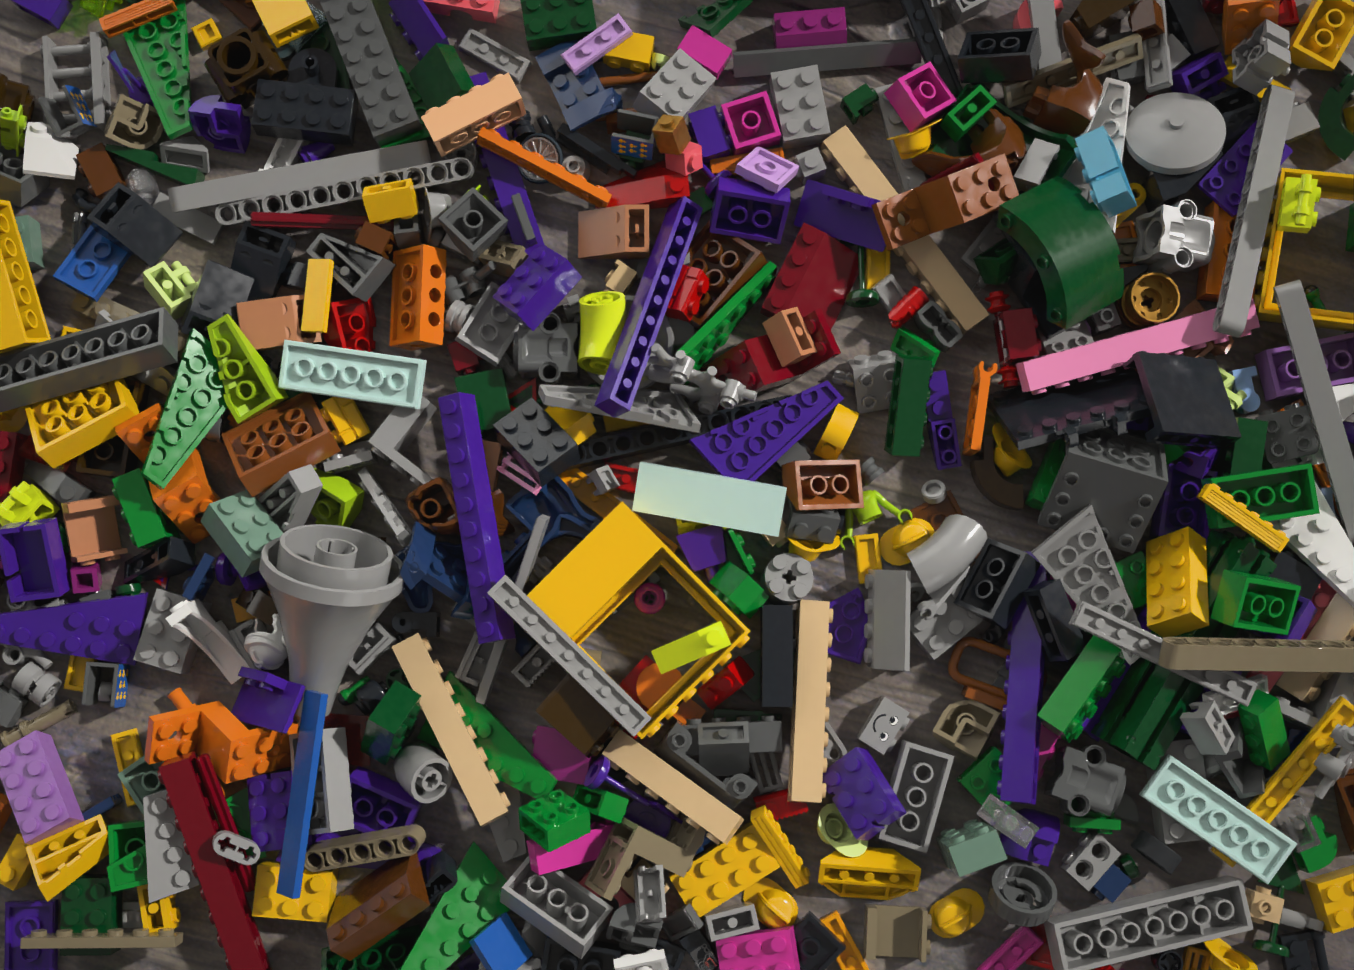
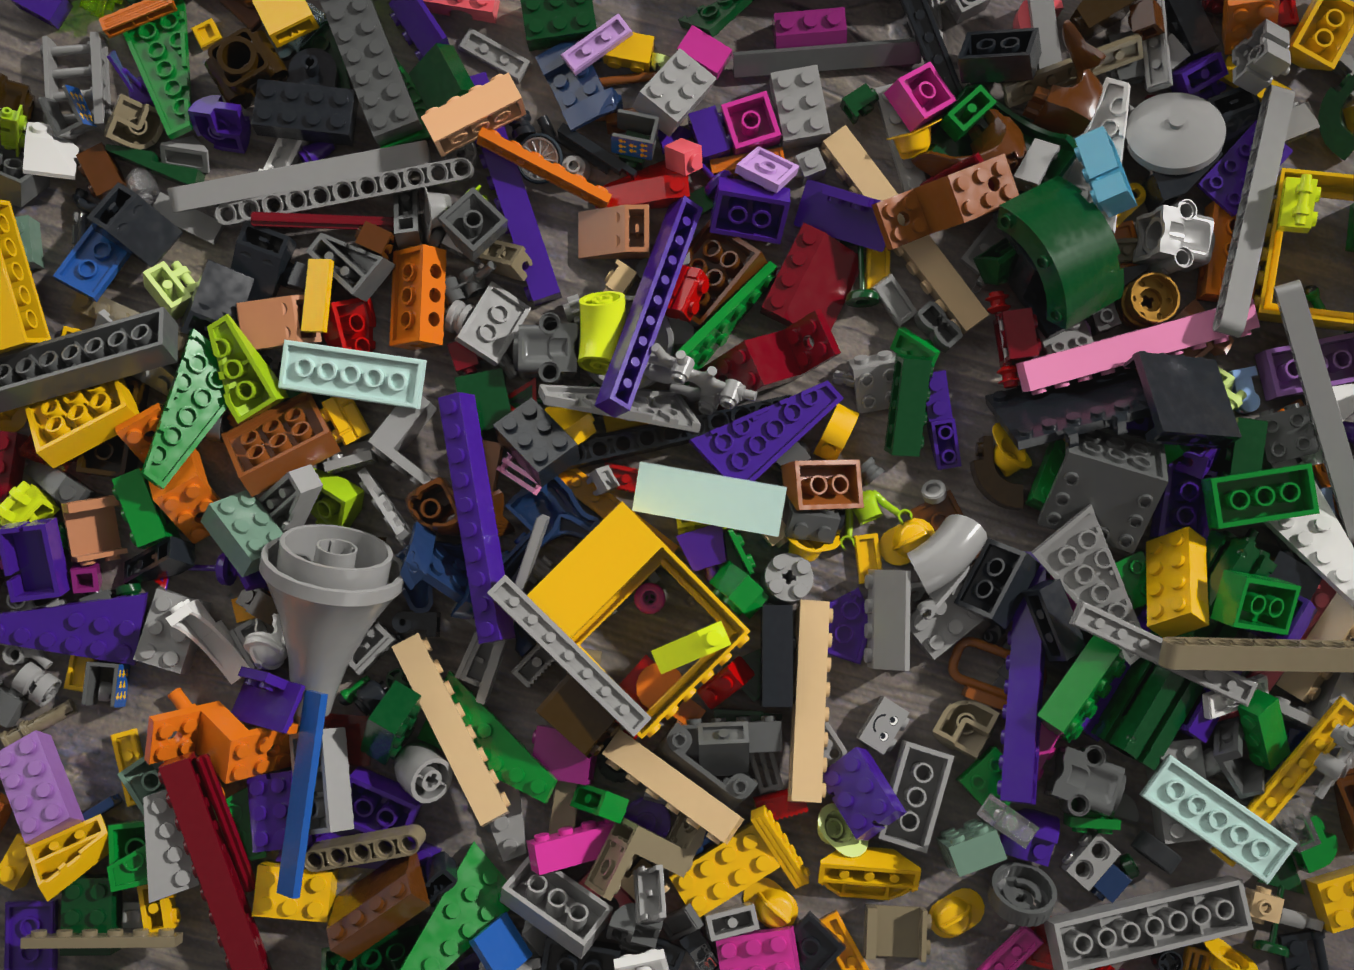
(202, 579): dark blue wing -> none
(233, 853): light grey beam -> none
(390, 201): yellow brick -> none
(523, 219): dark grey tile -> none
(537, 286): dark purple brick -> none
(554, 820): green brick -> none
(599, 772): dark purple piece -> none
(671, 134): pearl gold brick -> none
(789, 336): nougat brick -> none
(907, 307): red hinge -> none
(977, 408): orange tile -> none
(1208, 728): light grey hinge -> none
(1243, 518): yellow piece -> none

